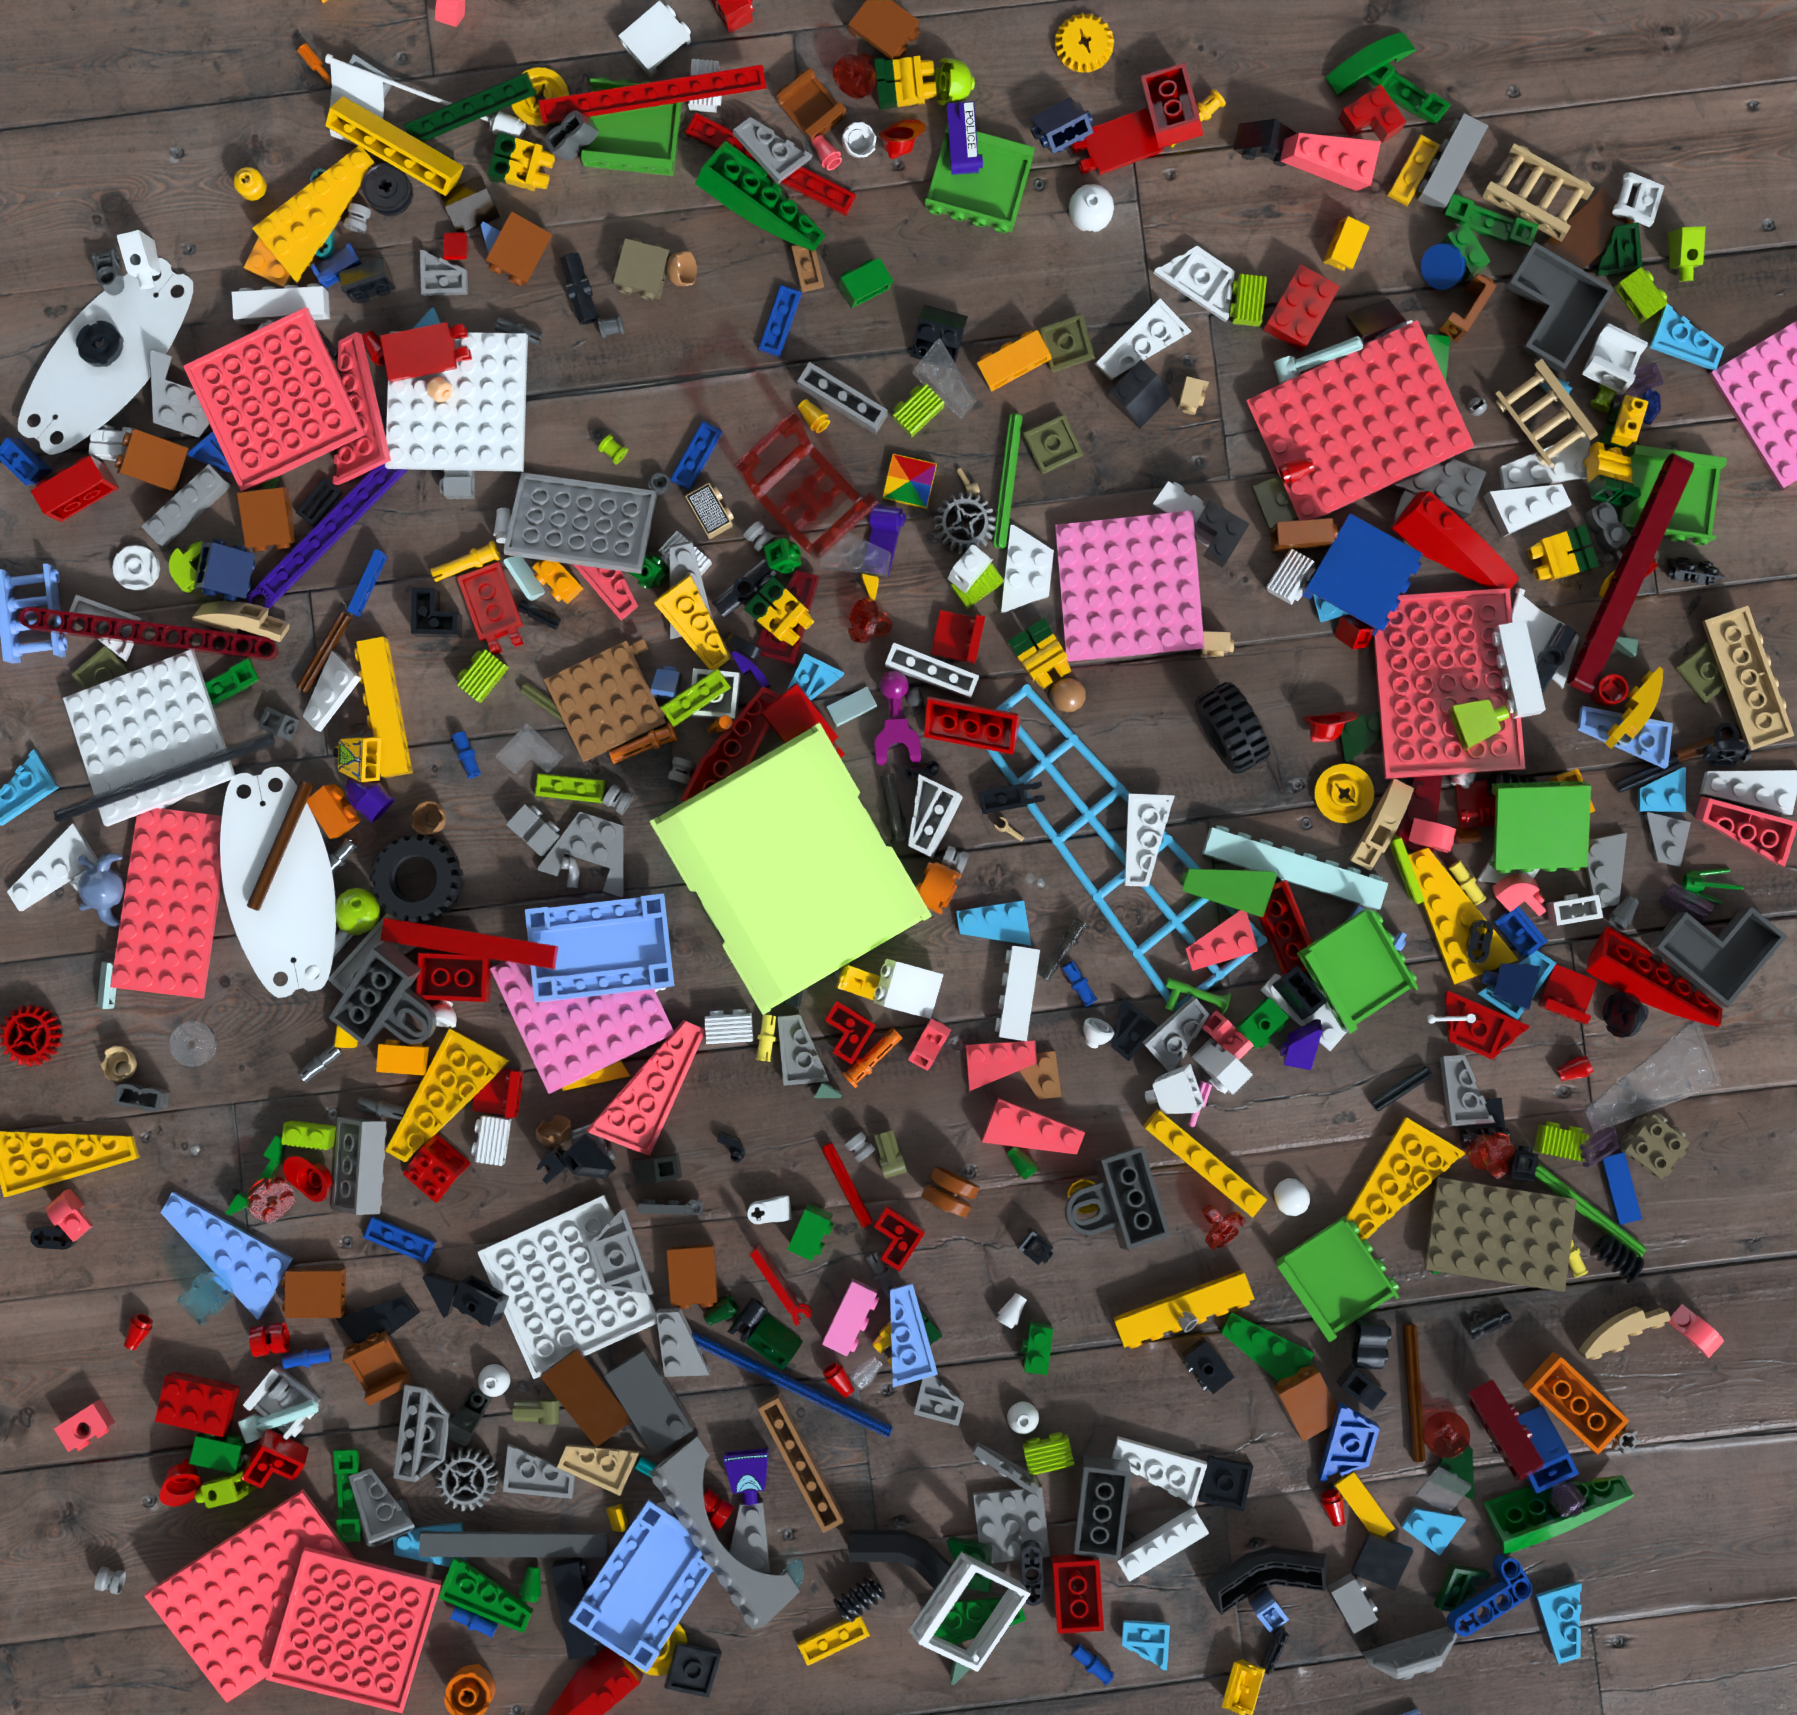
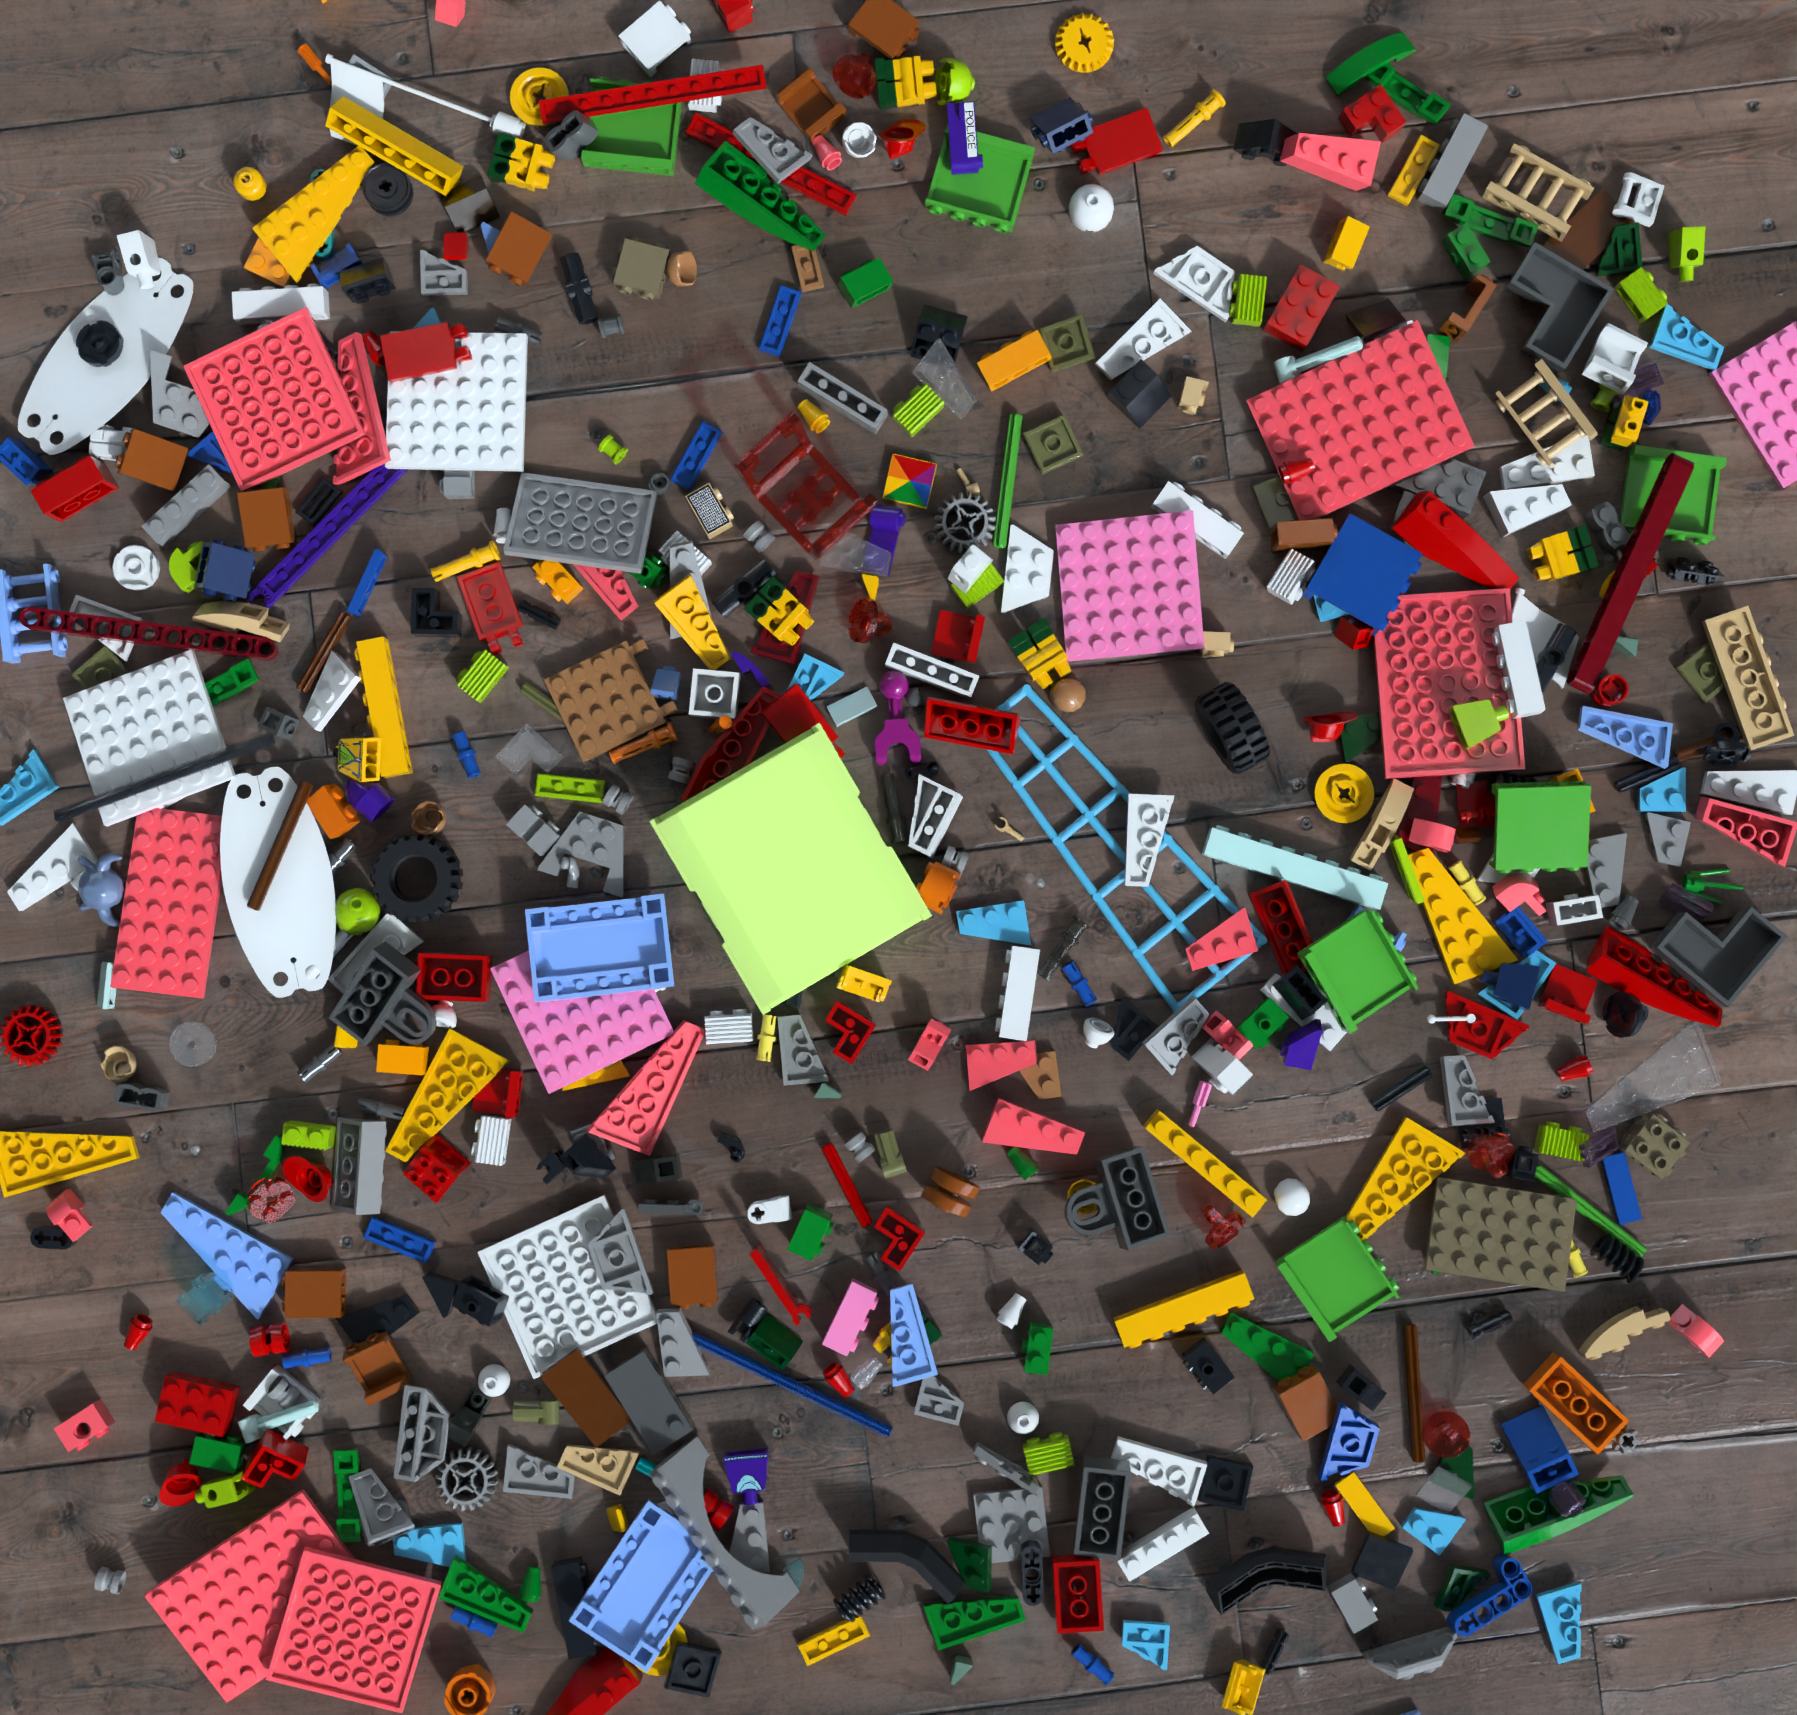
(357, 218): light grey wheel -> none
(439, 389): light nougat piece -> none
(469, 943): red tile -> none
(471, 108): dark green tile -> none
(512, 1544): dark grey tile -> none
(524, 577): light aqua slope -> none
(555, 1132): medium nougat hair -> none
(695, 697): lime tile -> none
(722, 1310): dark green cone -> none
(742, 645): black beam -> none
(783, 555): green brick -> none
(801, 1462): medium nougat brick -> none
(864, 1064): orange pin -> none
(907, 988): white panel -> none
(946, 1596): white window -> none
(1008, 797): black hinge -> none
(1172, 105): red brick -> none
(1176, 1092): white torso -> none
(1178, 986): bright green piece -> none
(1188, 1321): light grey hinge -> none
(1226, 531): black brick -> none
(1234, 888): bright green slope -> none
(1268, 1611): medium blue slope -> none
(1370, 1343): black brick -> none
(1443, 266): blue tile -> none
(1480, 410): light grey hinge -> none
(1484, 942): black beam -> none
(1505, 1430): dark red brick -> none
(1610, 474): hips -> none
(1640, 707): yellow slope -> none

